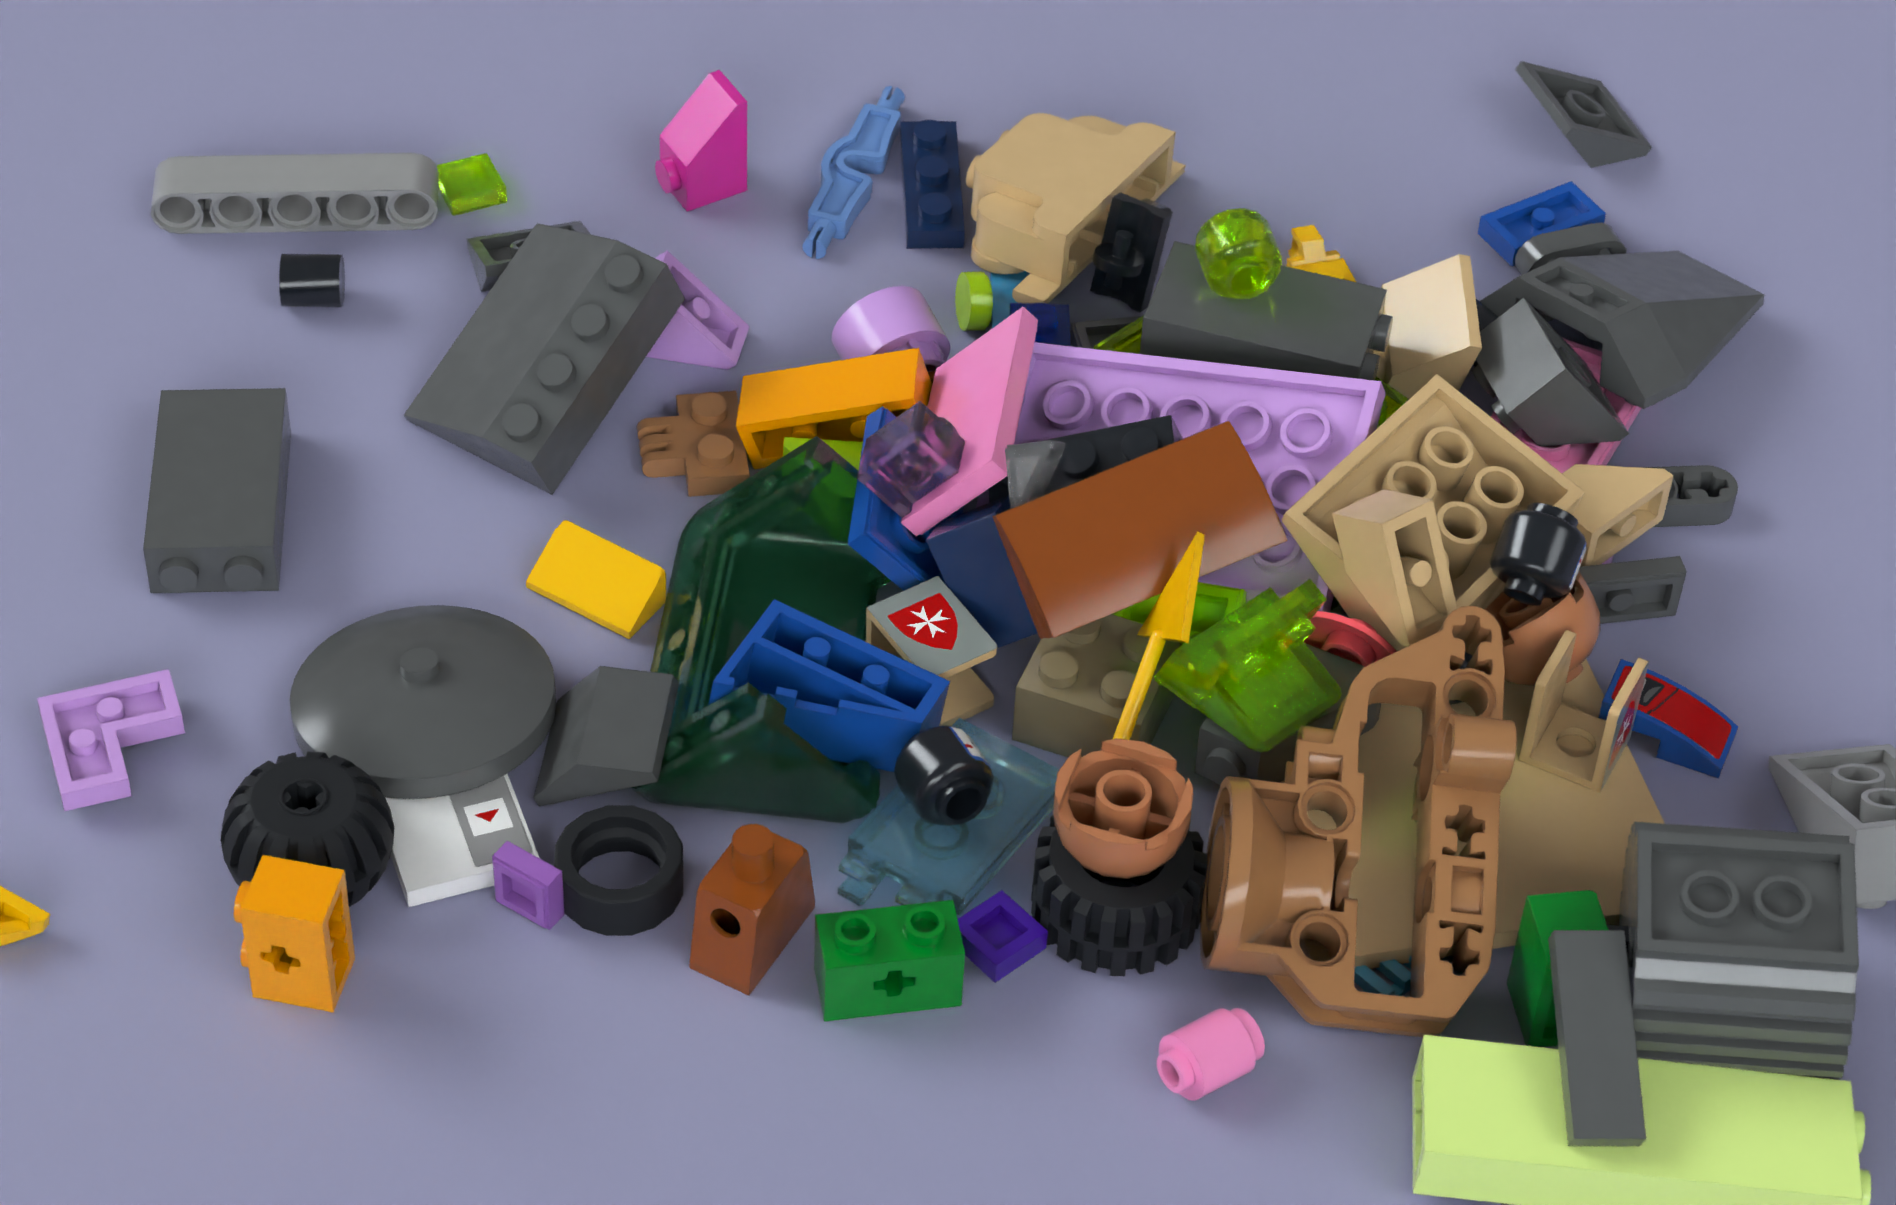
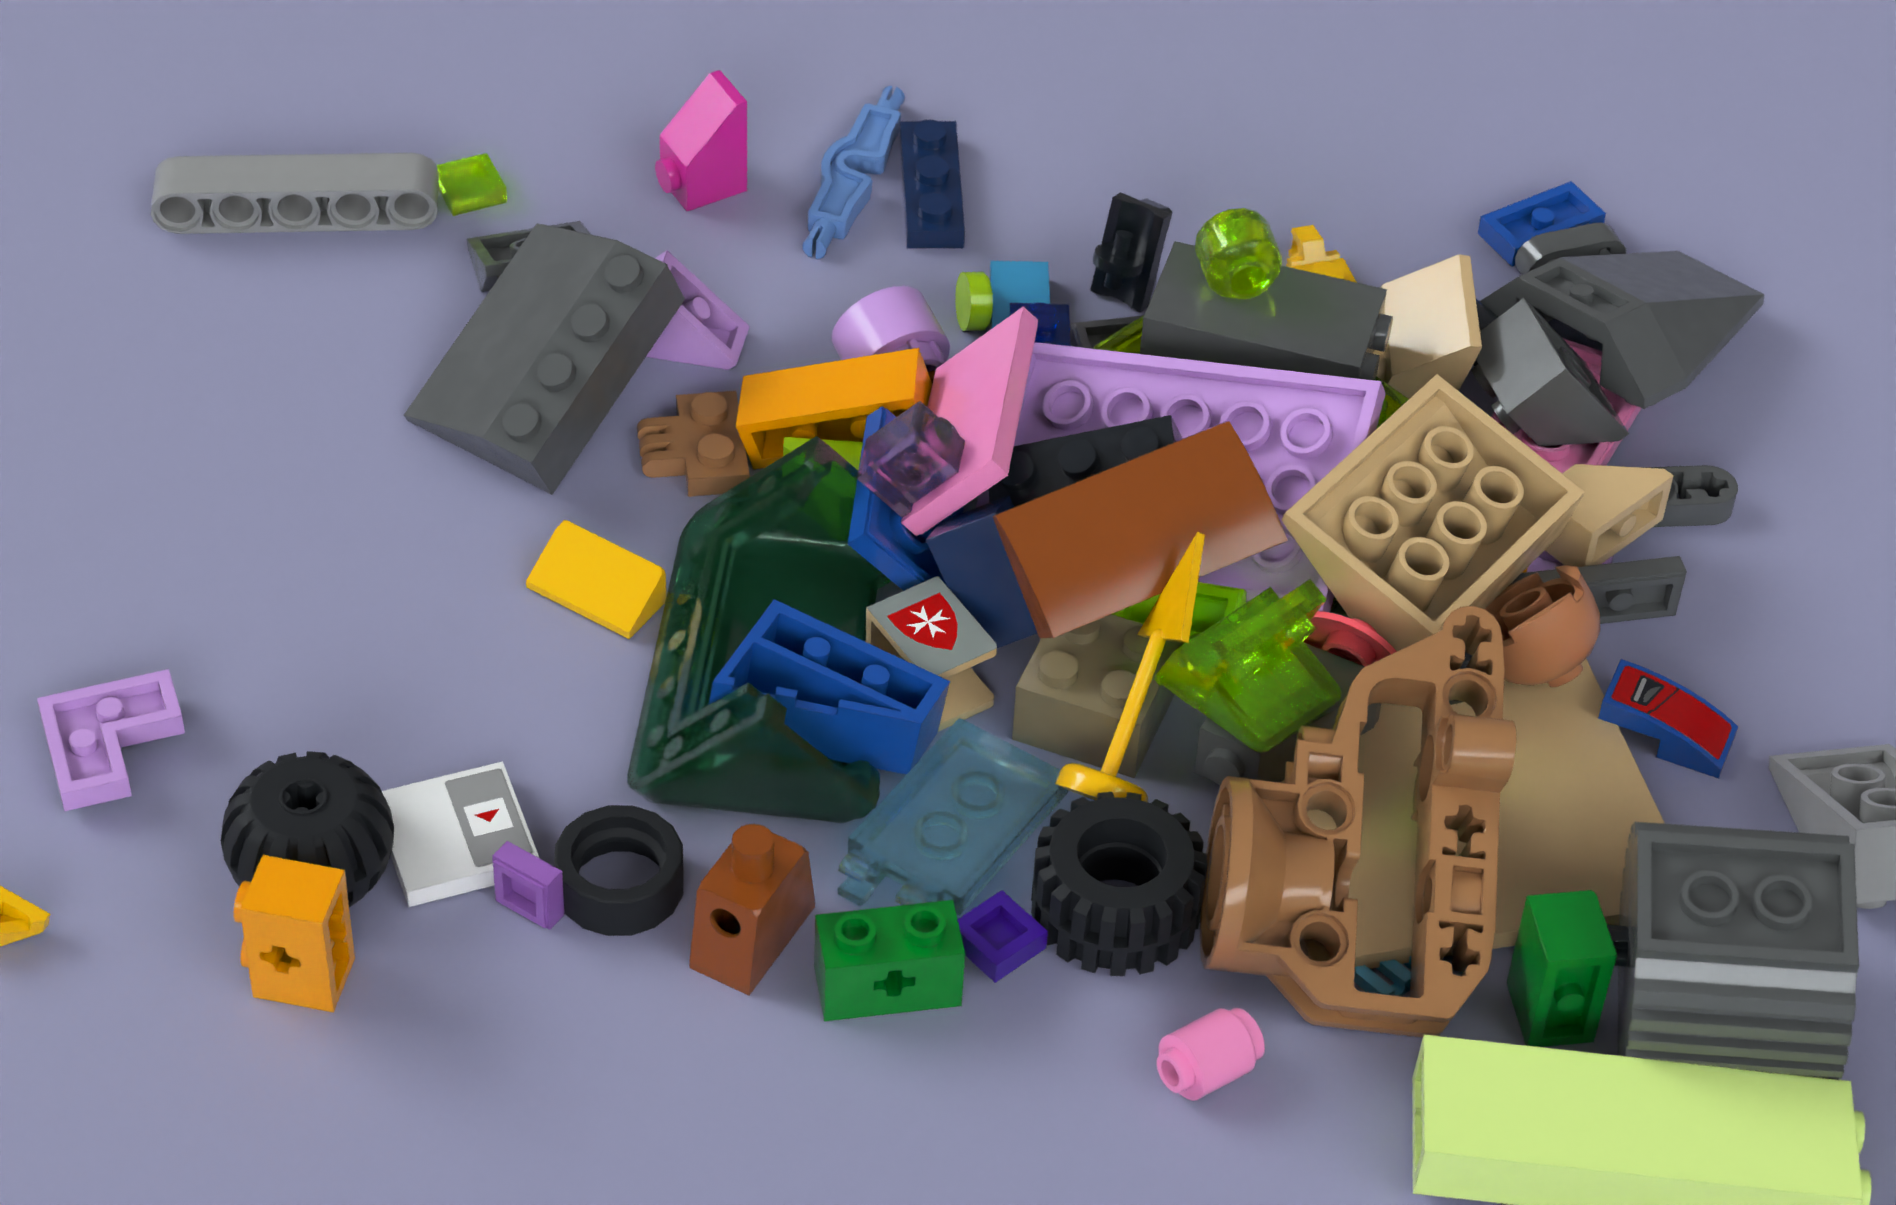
(218, 491): dark grey brick -> none
(312, 280): black piece -> none
(426, 699): dark grey dish -> none
(607, 734): dark grey slope -> none
(944, 776): black head -> none
(1031, 469): clear slope -> none
(1049, 192): tan brick -> none
(1122, 808): nougat cylinder -> none
(1398, 562): tan slope -> none
(1538, 553): black head -> none
(1551, 720): tan piece -> none
(1585, 115): dark grey slope -> none
(1596, 1038): dark grey tile -> none

